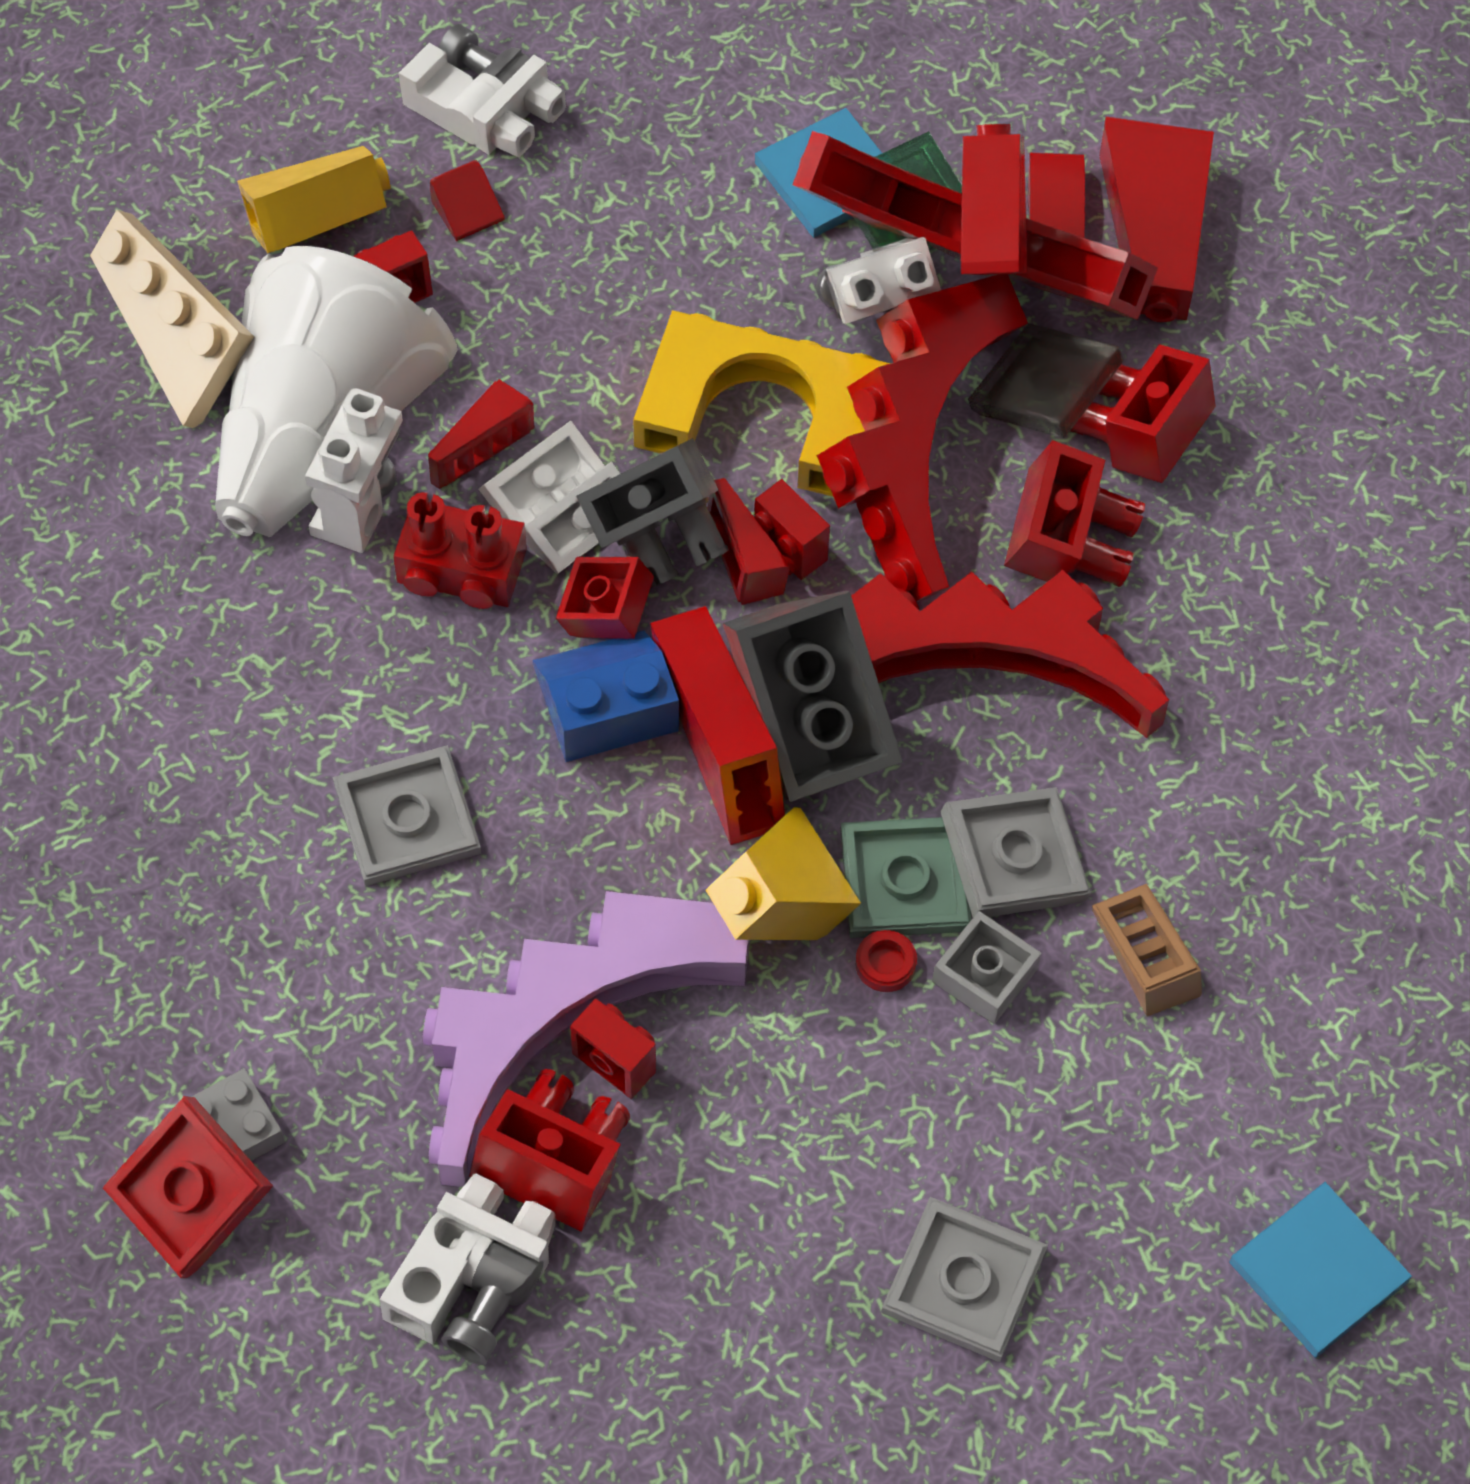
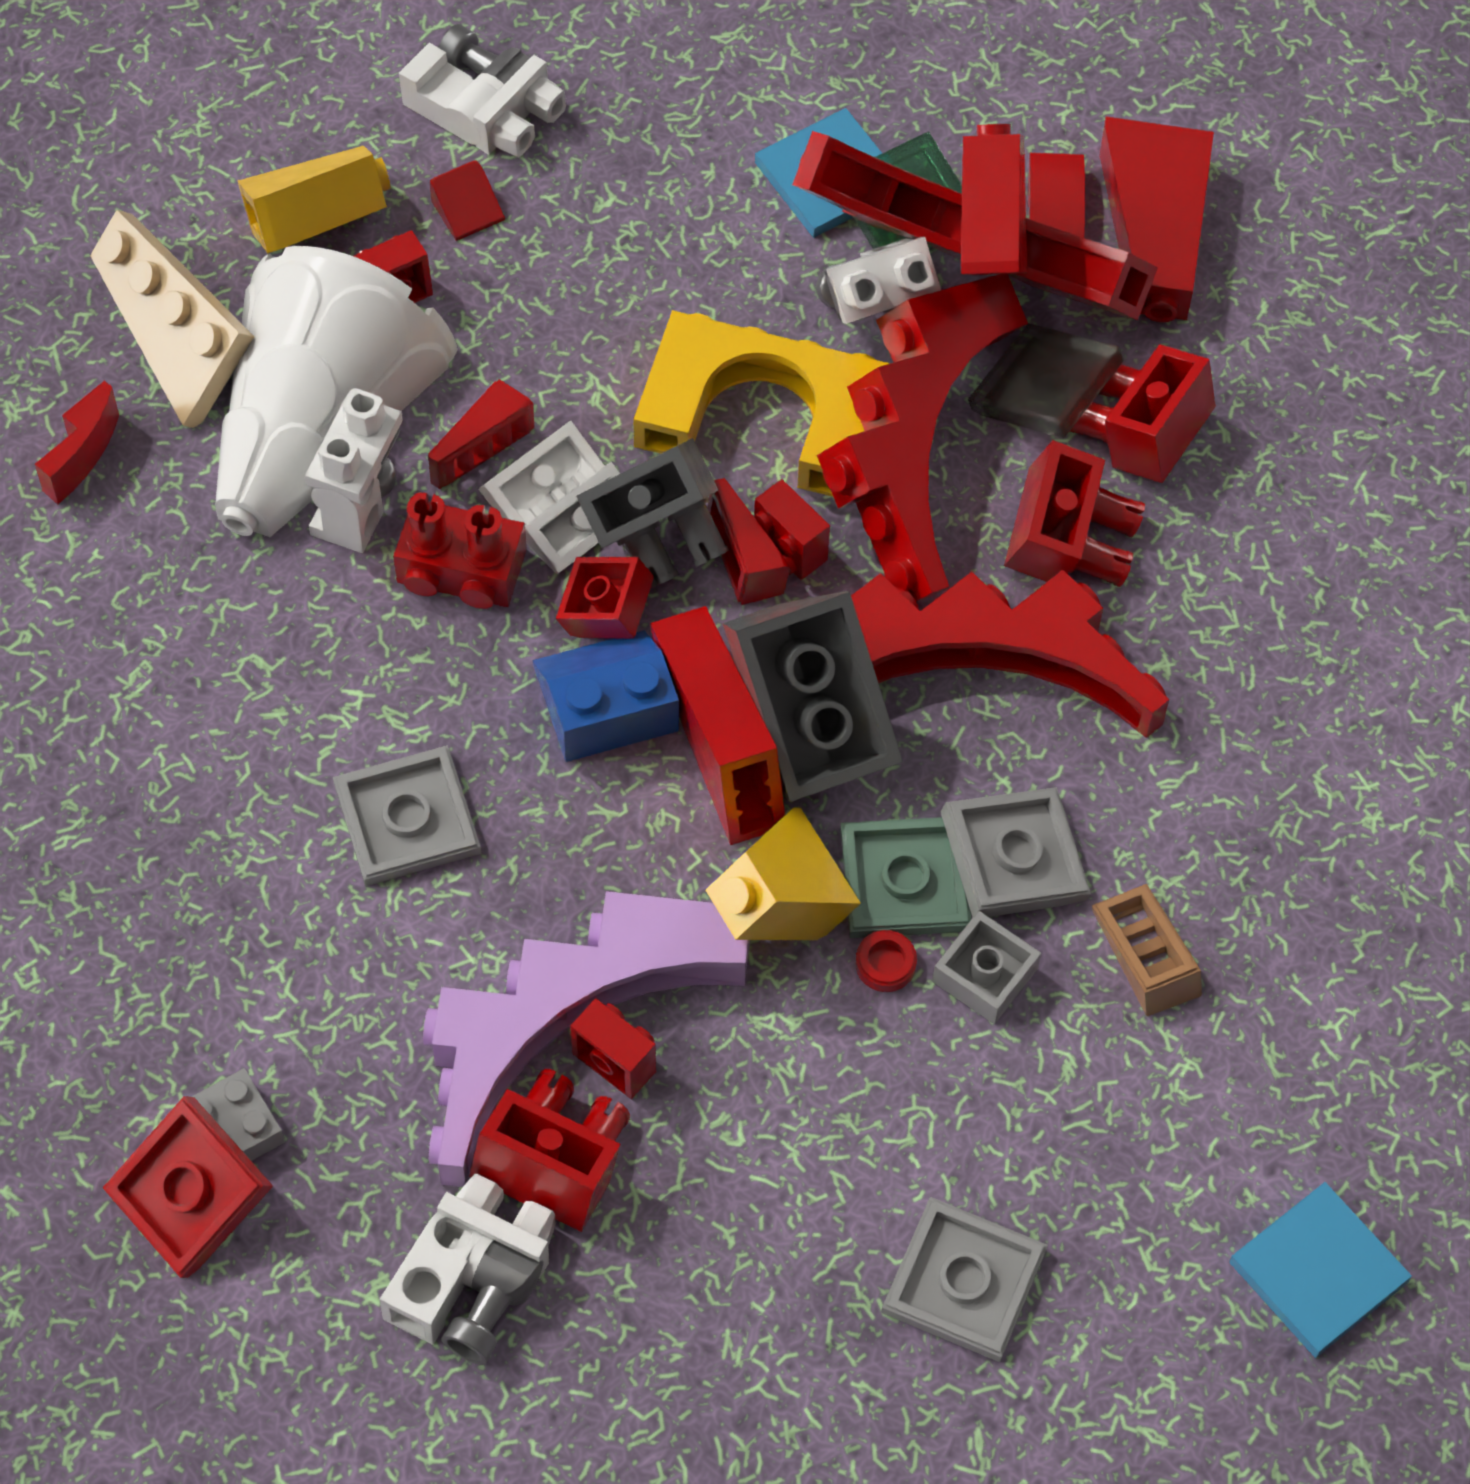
(89, 430): none -> red slope

